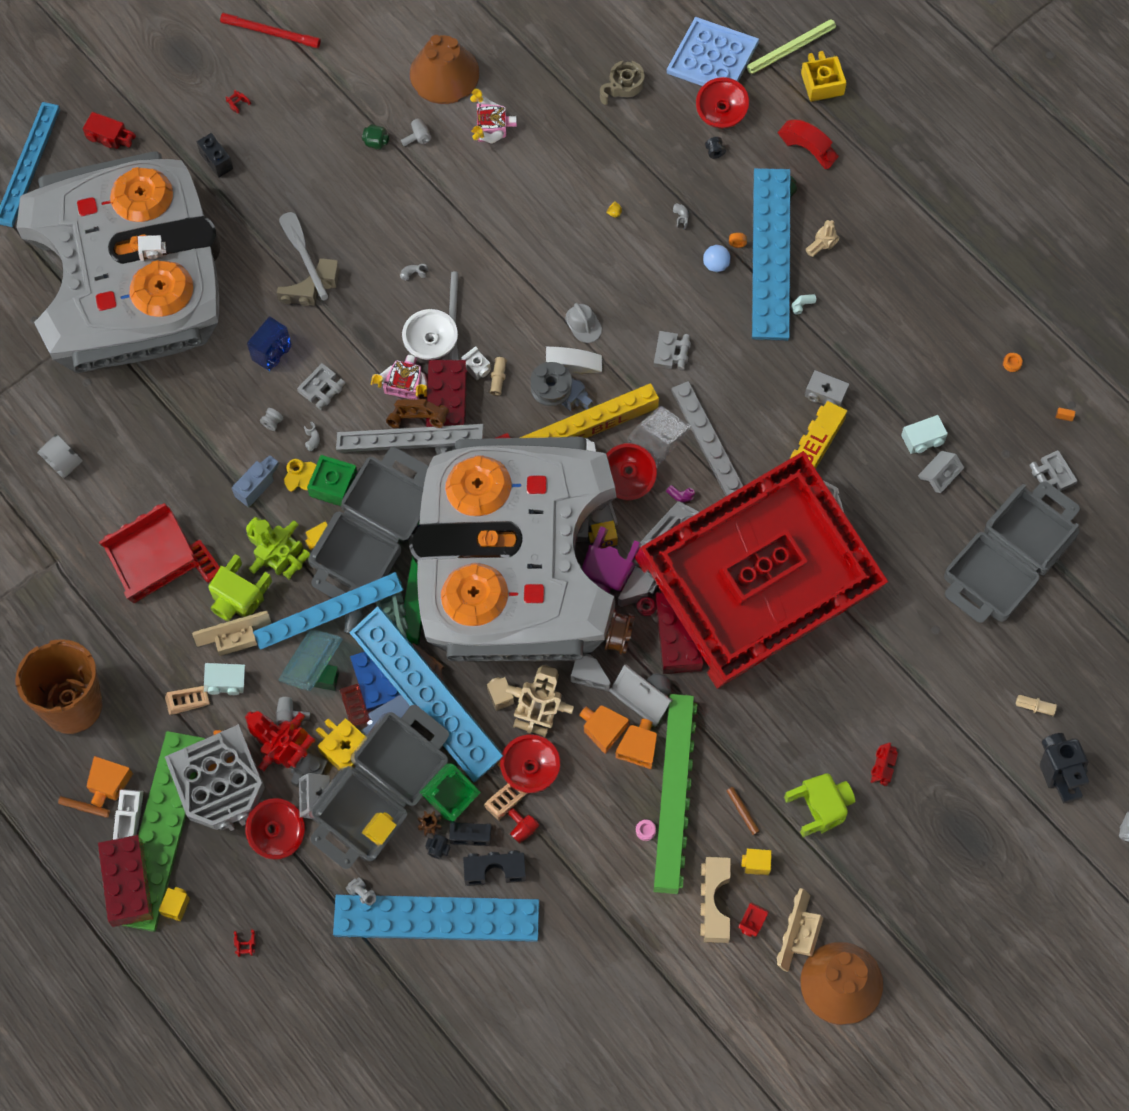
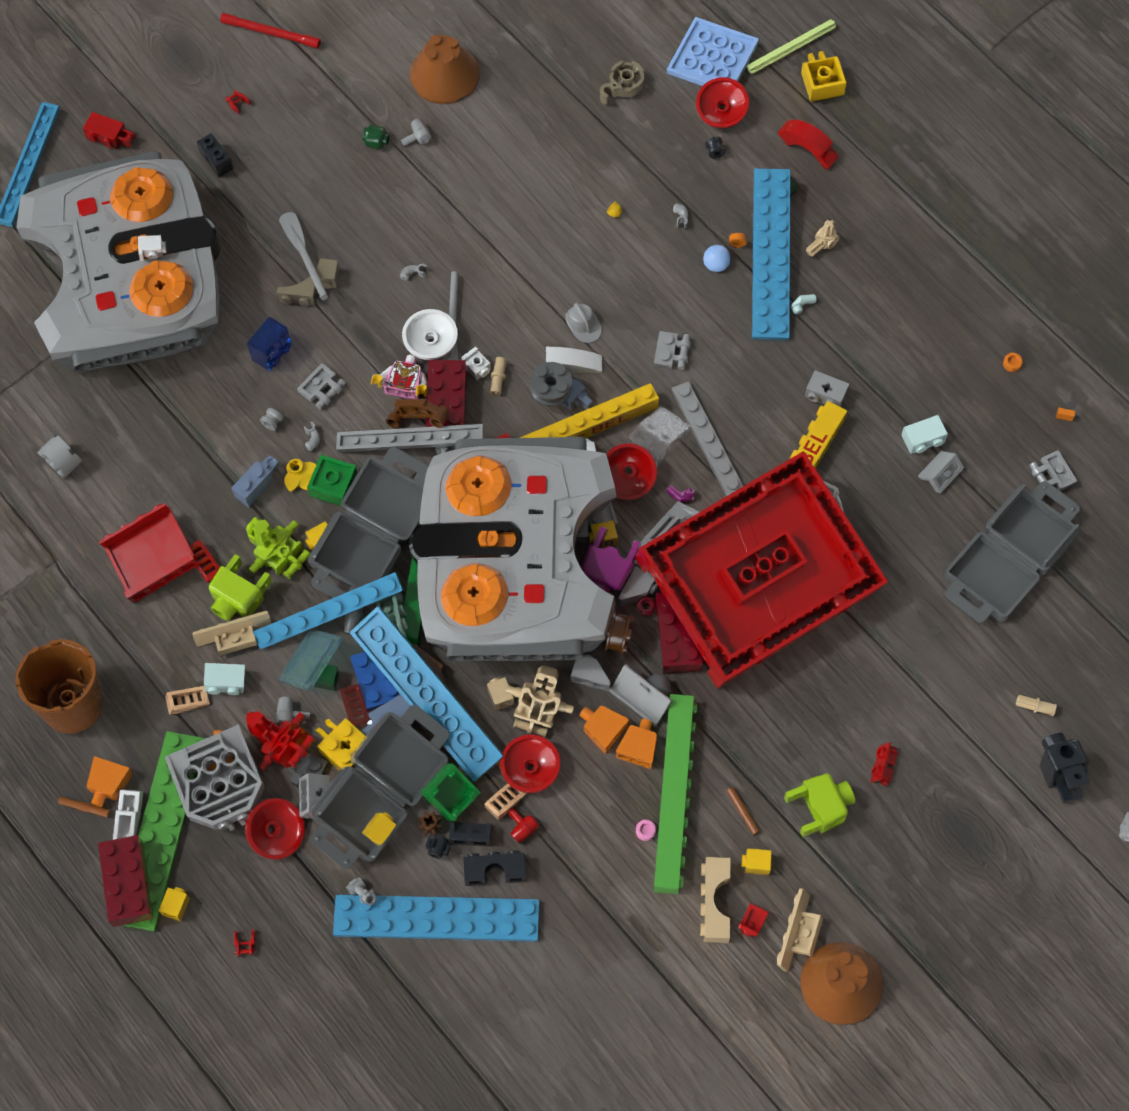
(490, 119): torso -> none

